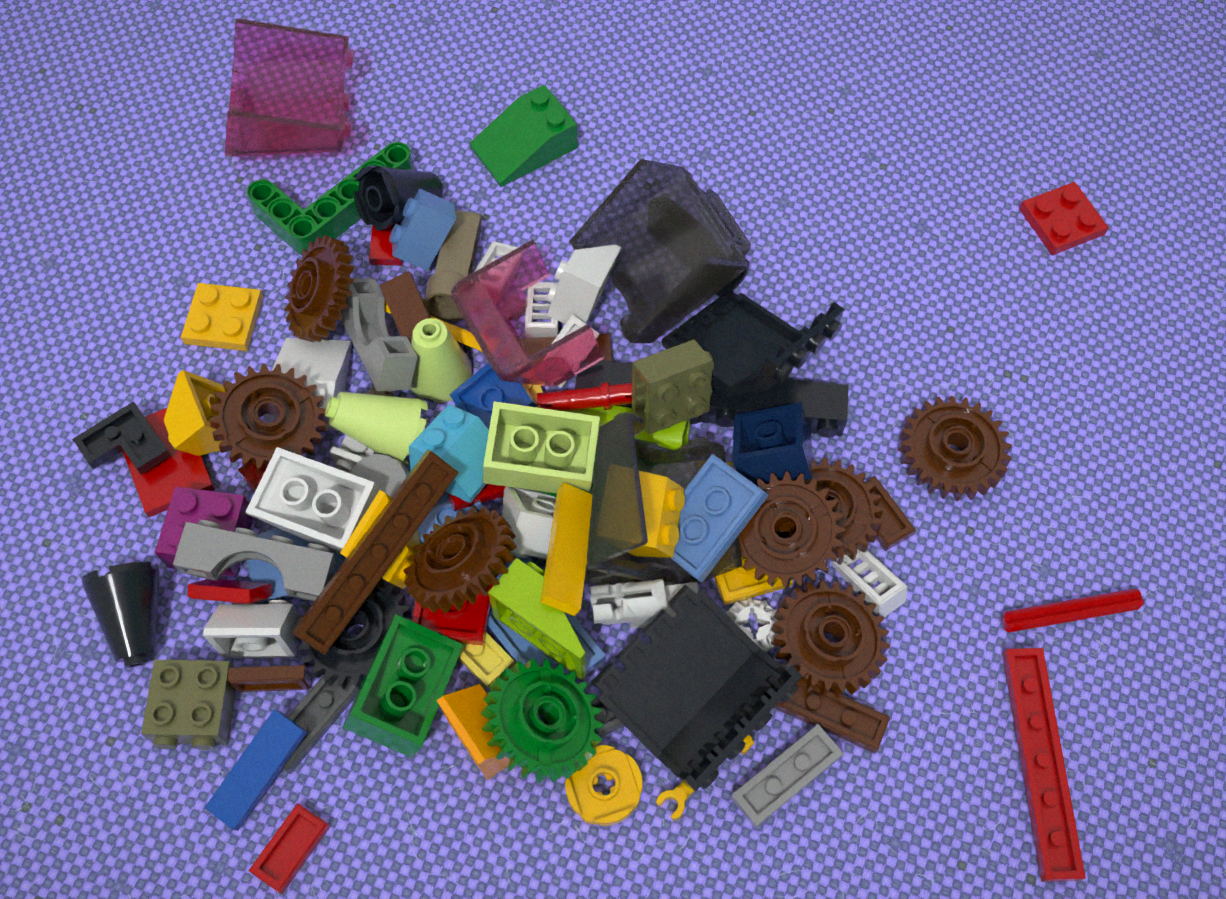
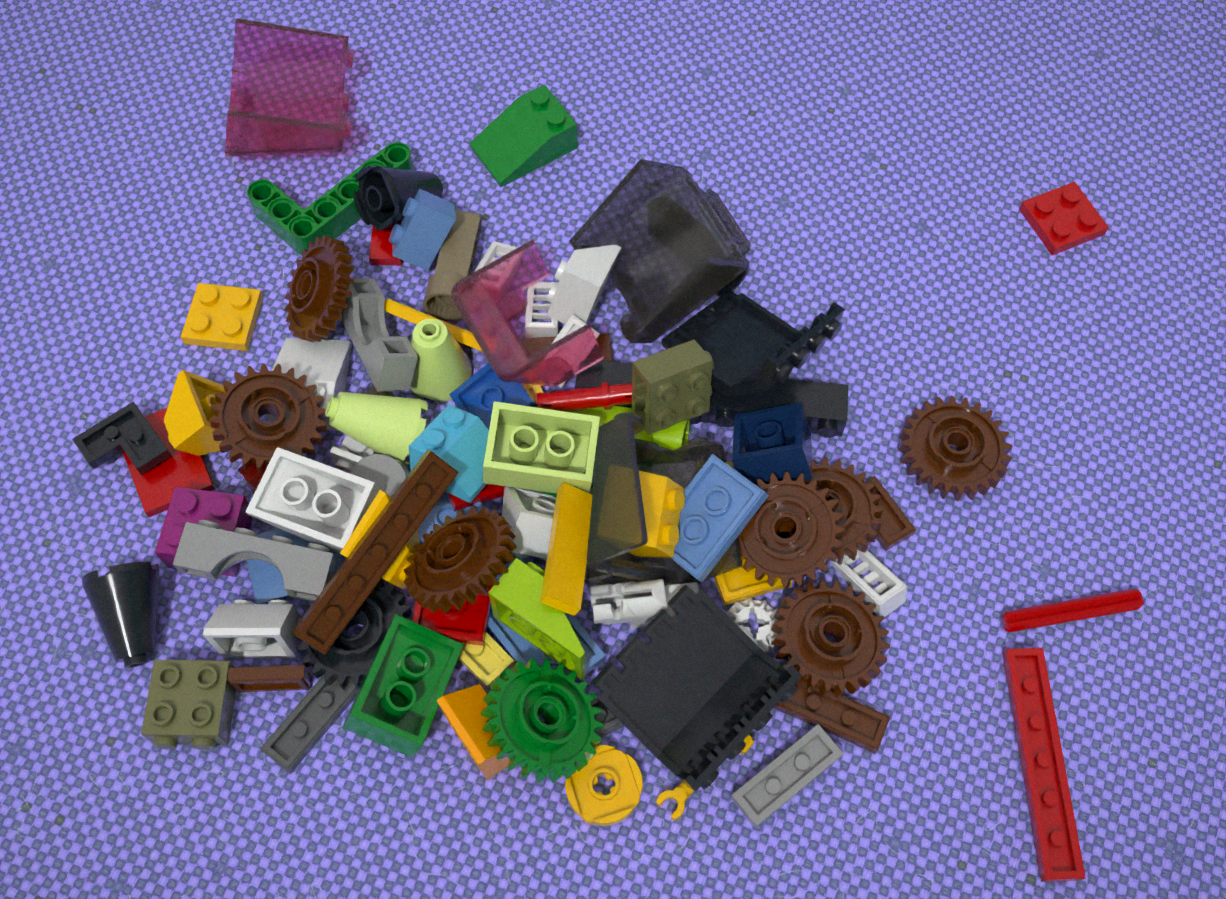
(229, 591): red tile -> none
(256, 770): blue tile -> none
(289, 848): red tile -> none
(405, 303): reddish brown tile -> none

